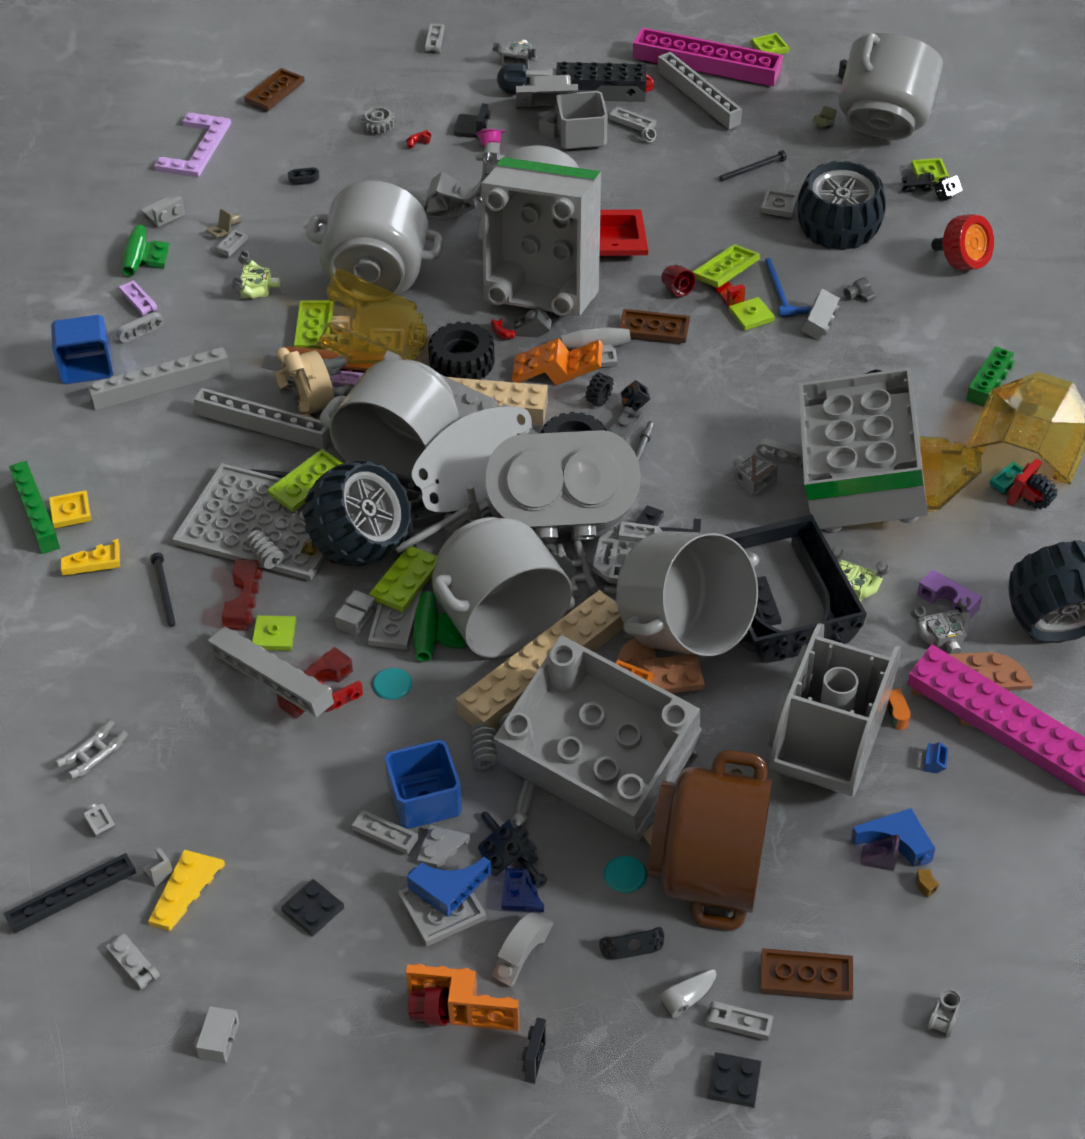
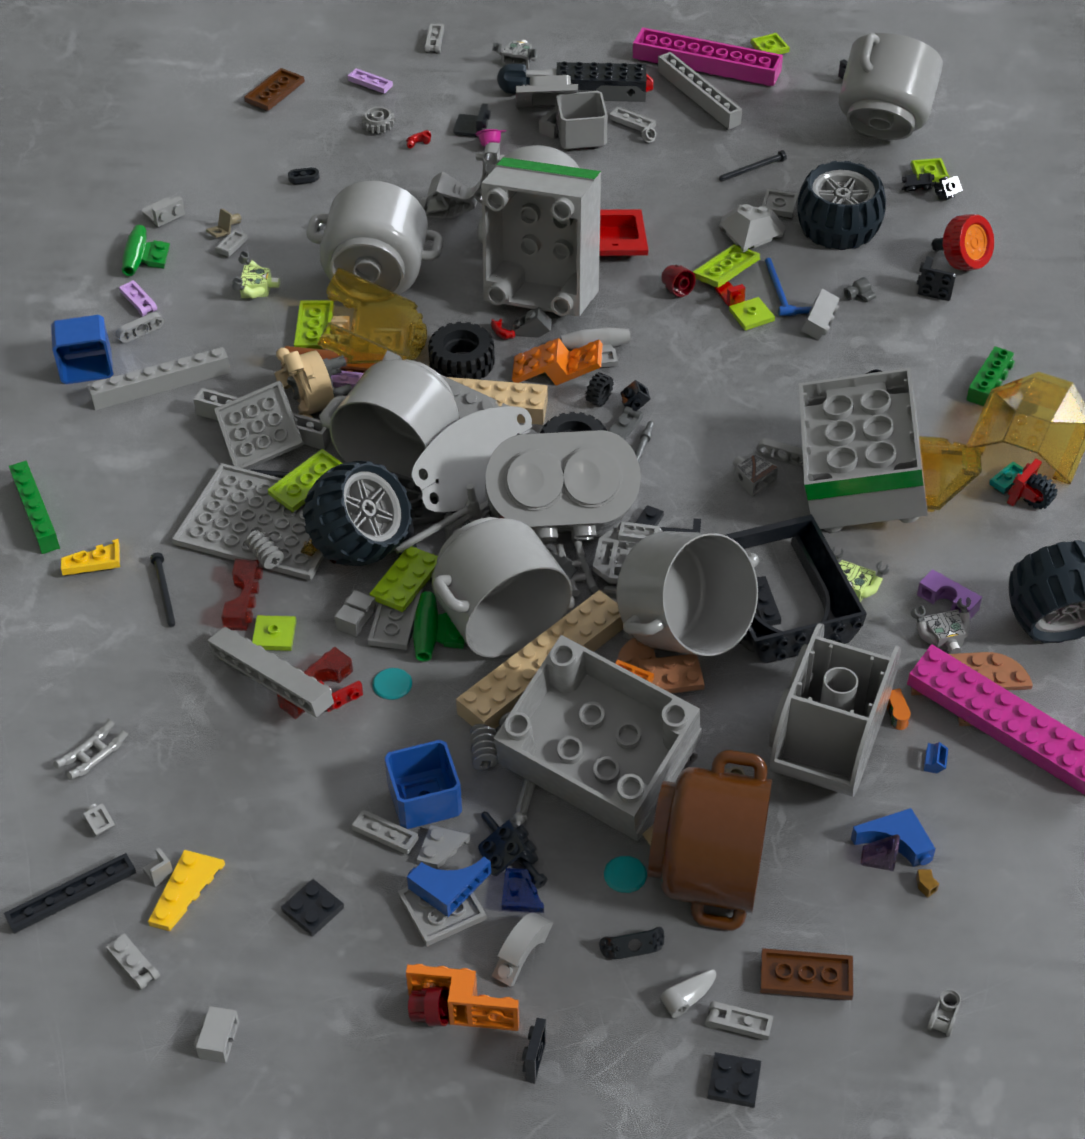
(70, 509): yellow plate -> none
(216, 130): lavender plate -> none
(259, 426): none -> light grey plate
(370, 81): none -> lavender plate
(655, 325): reddish brown plate -> none
(752, 226): none -> light grey wedge
(826, 117): olive bracket -> none
(935, 282): none -> black bracket

